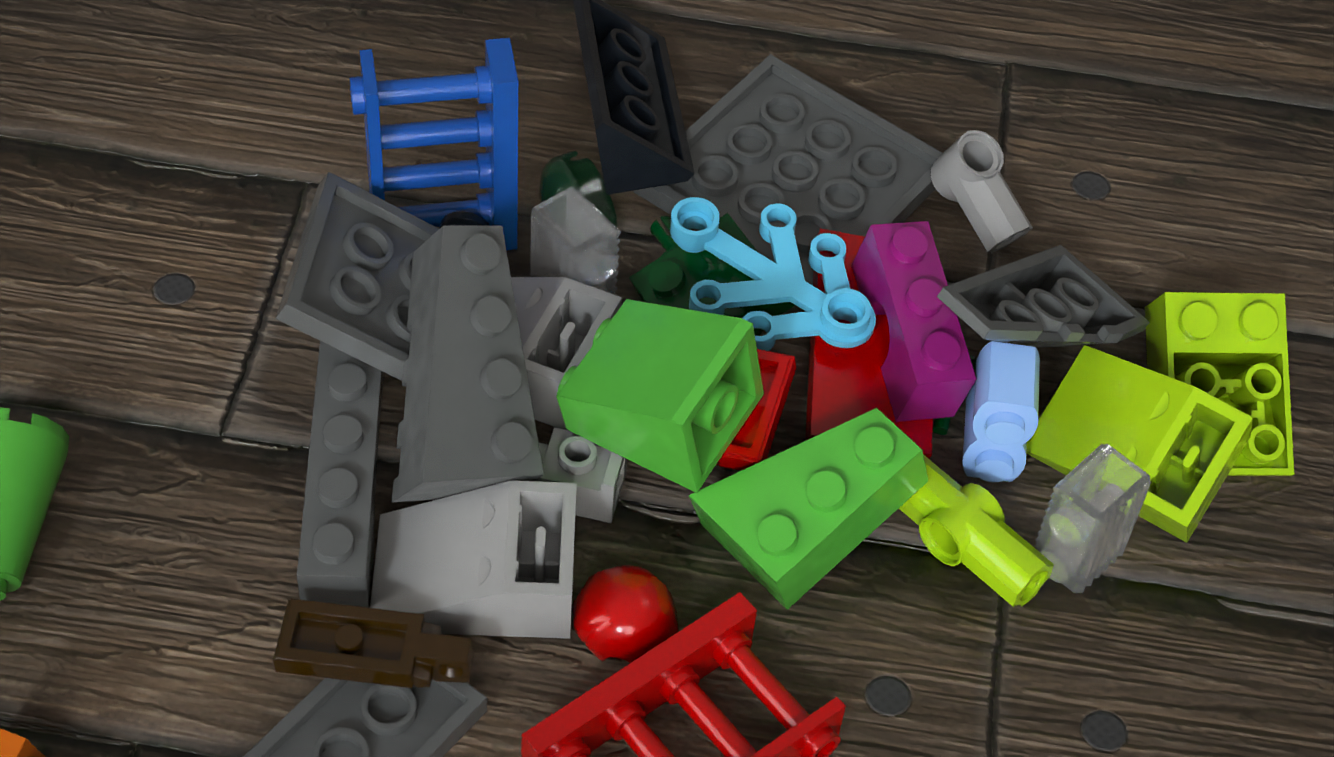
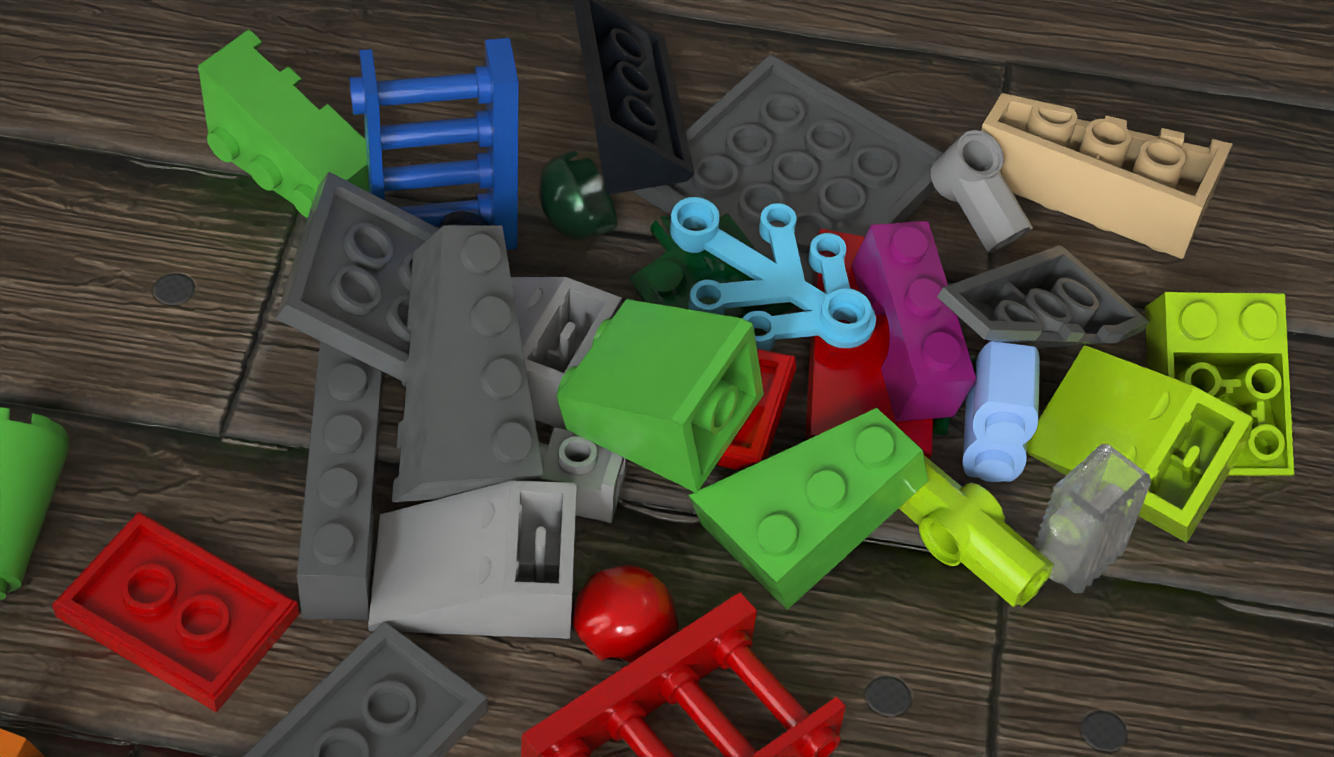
(176, 611): none -> red tile
(272, 128): none -> bright green wedge
(369, 646): dark brown hinge -> none
(574, 241): clear brick -> none
(1105, 173): none -> tan wedge

